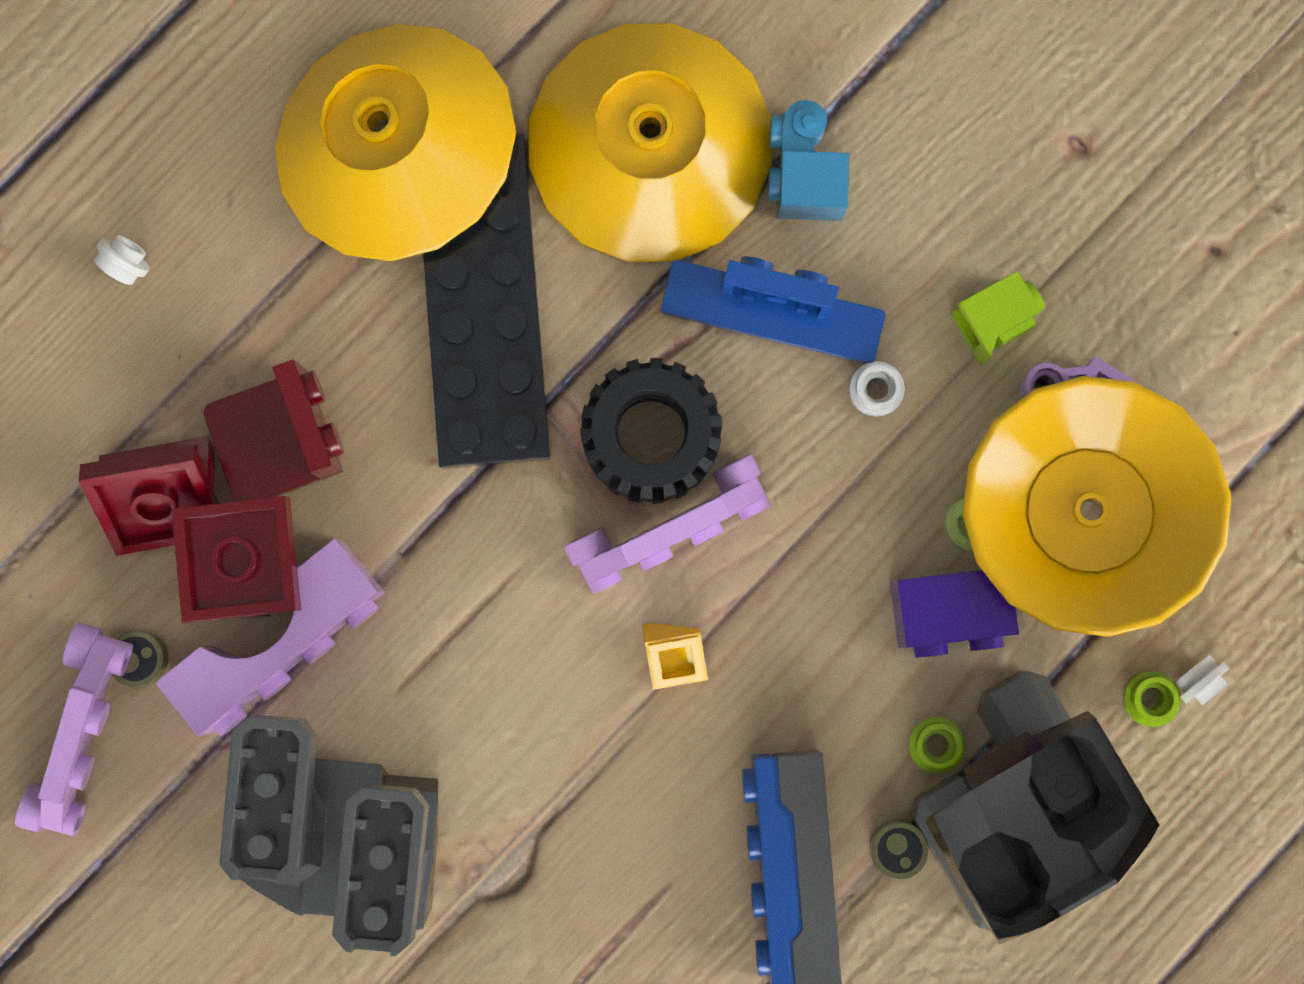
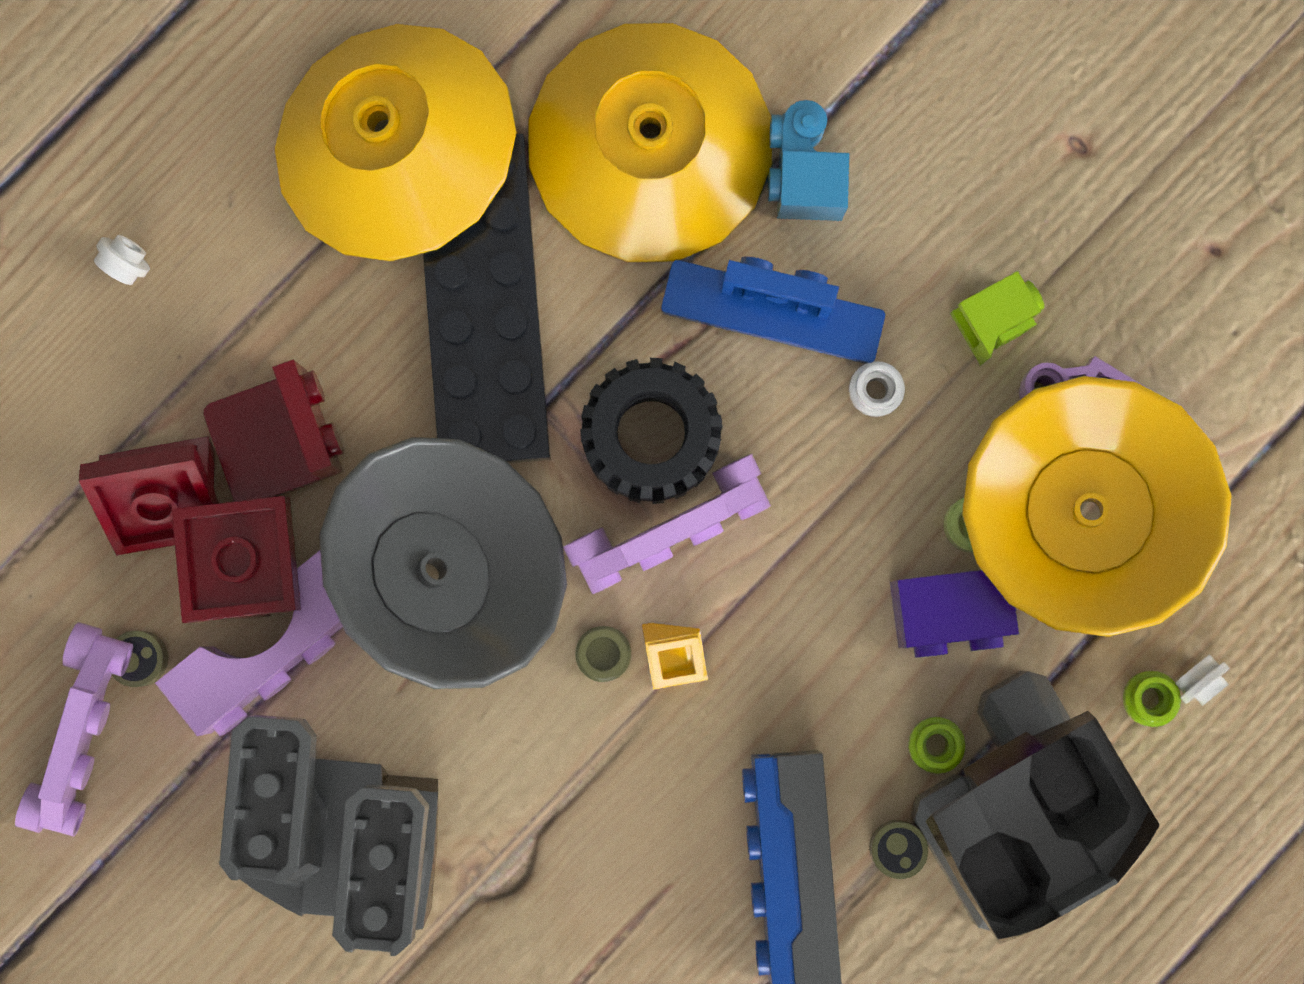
(483, 535): none -> dark grey dish
(603, 653): none -> olive tile

